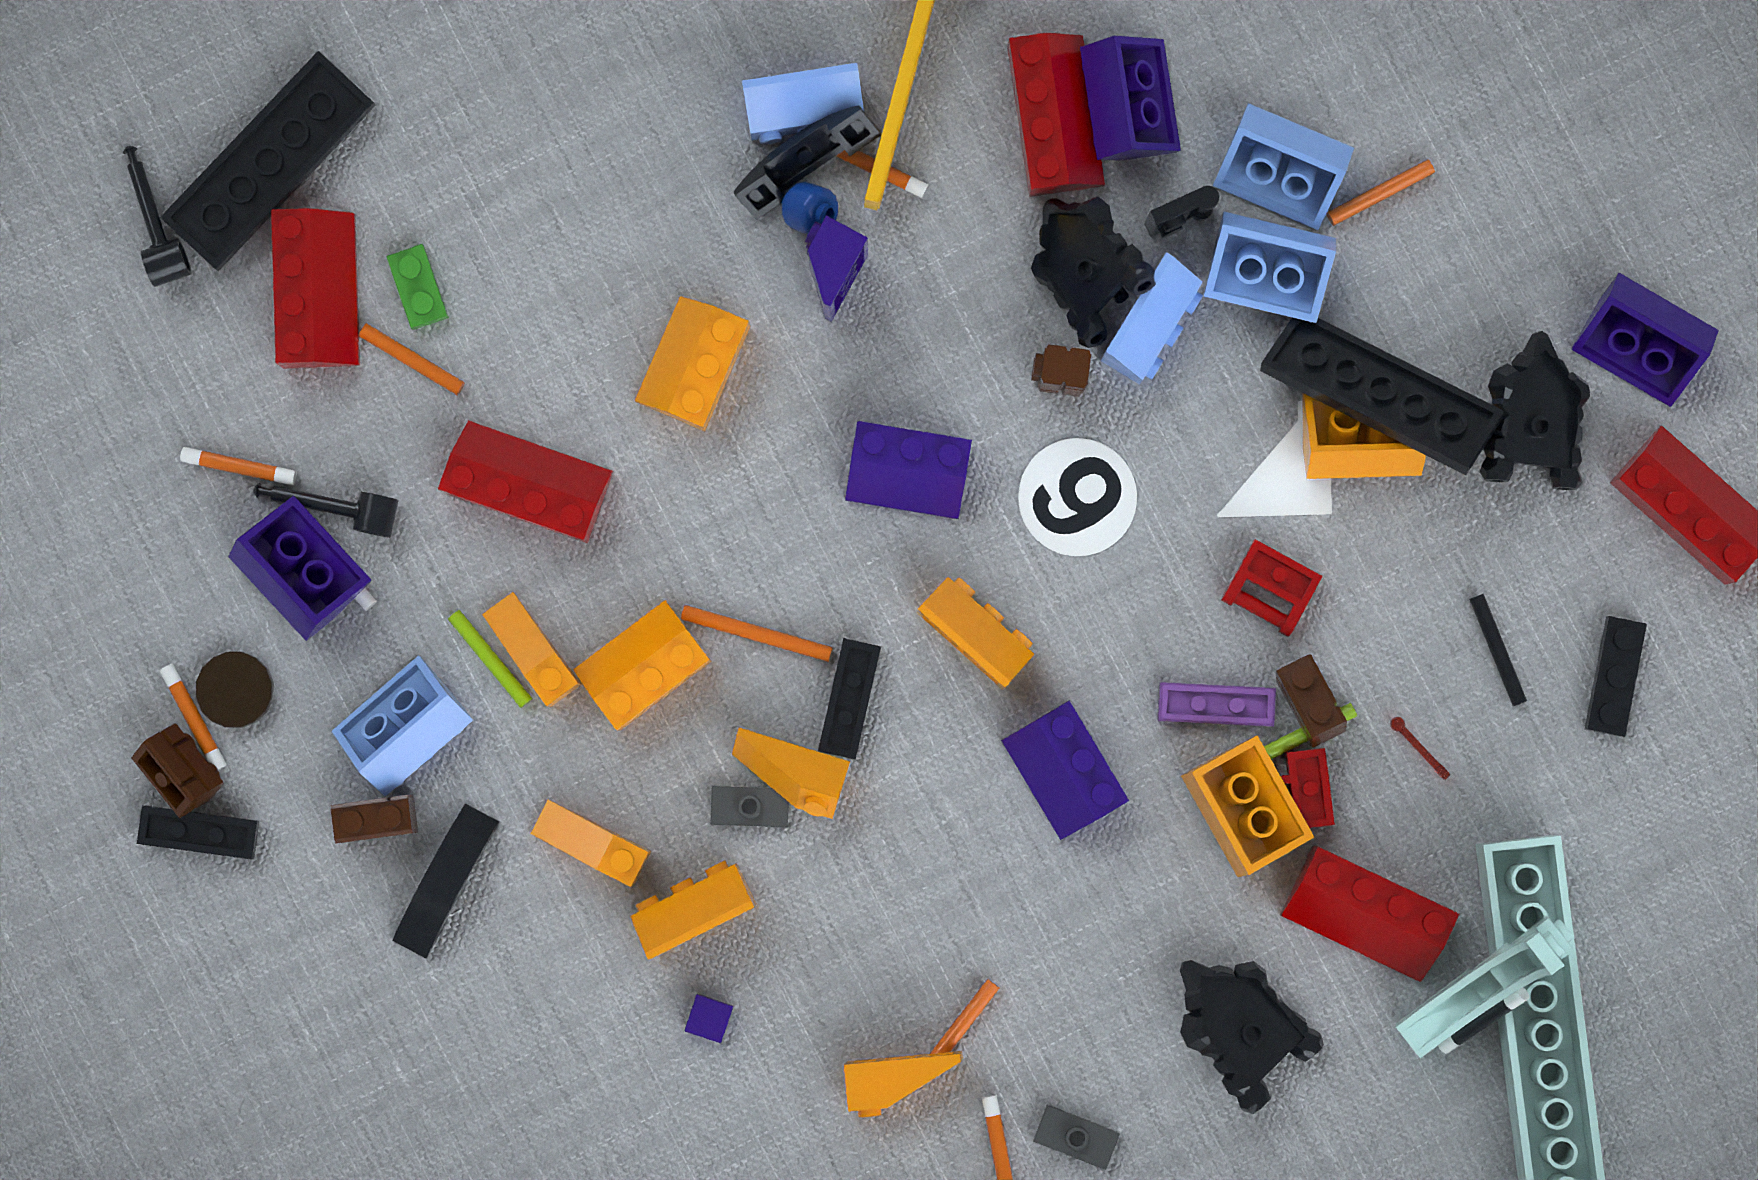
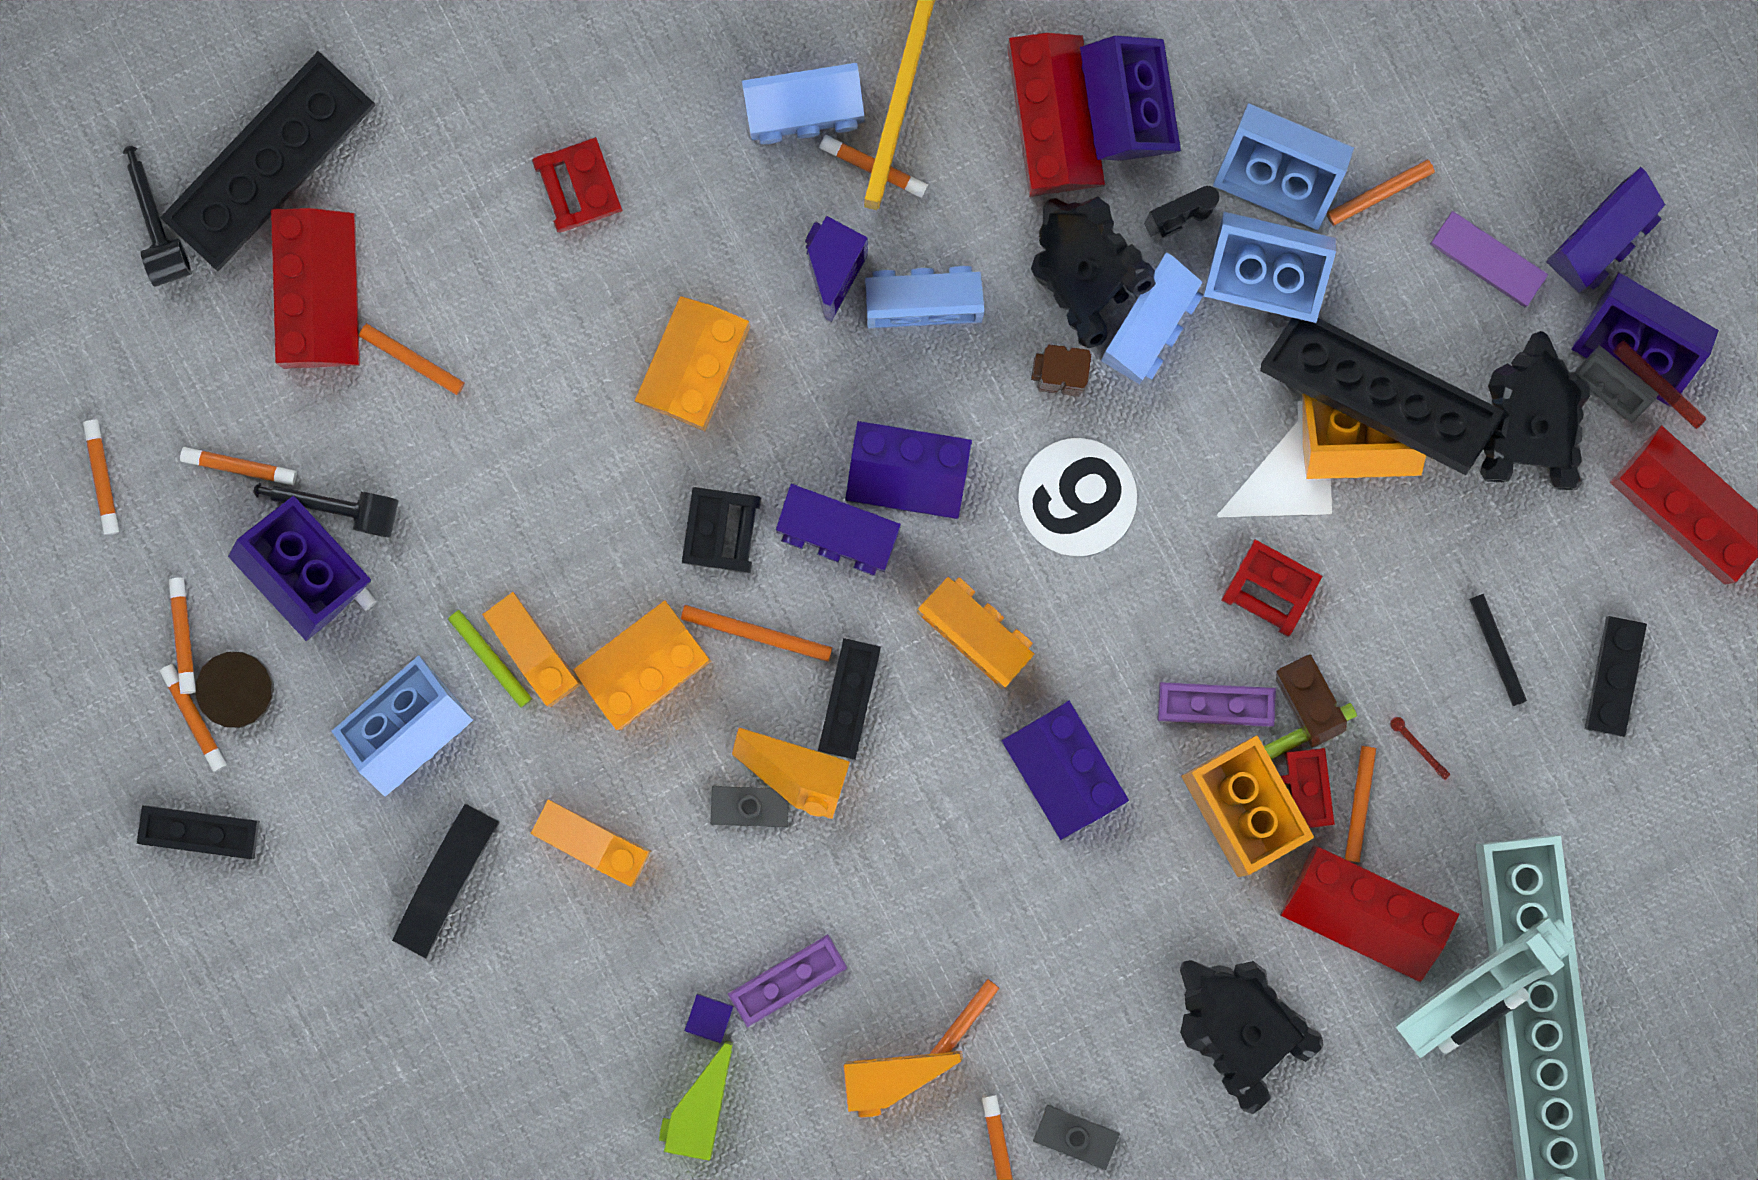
(101, 477): none -> orange bar
(178, 770): reddish brown brick -> none
(182, 636): none -> orange bar
(374, 818): reddish brown brick -> none
(417, 286): bright green plate -> none
(525, 481): red slope -> none
(589, 179): none -> red plate
(692, 909): light orange slope -> none
(696, 1116): none -> lime slope
(708, 528): none -> black plate
(787, 980): none -> medium lavender tile
(802, 155): black slope -> none
(808, 204): blue head -> none
(837, 530): none -> dark purple slope
(924, 298): none -> light blue slope
(1360, 804): none -> orange bar
(1488, 259): none -> medium lavender tile
(1608, 232): none -> dark purple slope
(1616, 384): none -> dark grey plate
(1659, 384): none -> clear red bar

